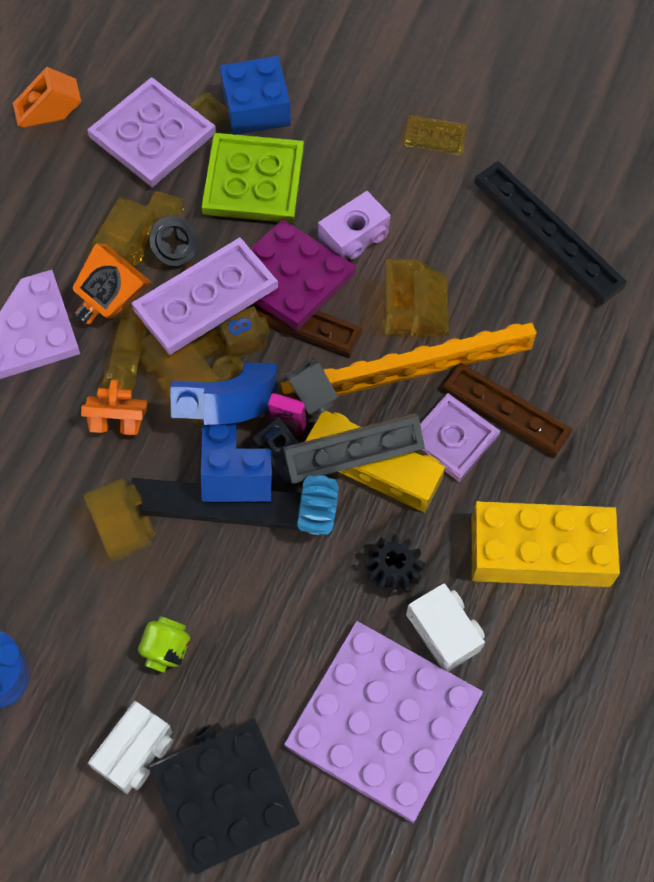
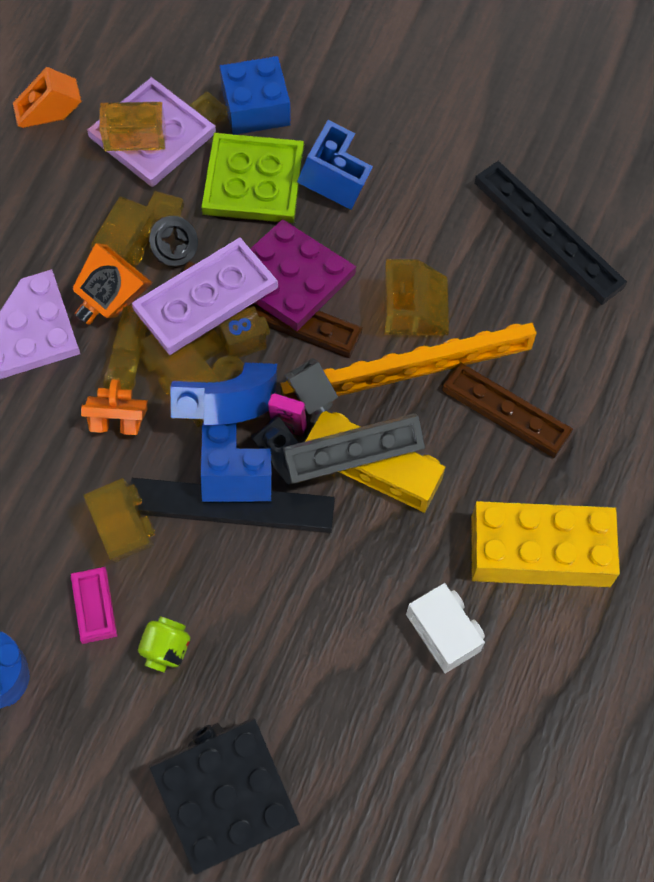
(93, 605): none -> dark pink tile
(131, 748): white brick -> none
(132, 126): none -> clear yellow brick
(318, 504): dark azure gear -> none
(332, 170): none -> blue brick
(360, 213): lavender brick -> none
(384, 721): lavender plate -> none
(392, 576): black gear -> none
(435, 134): clear yellow tile -> none
(456, 436): lavender tile -> none

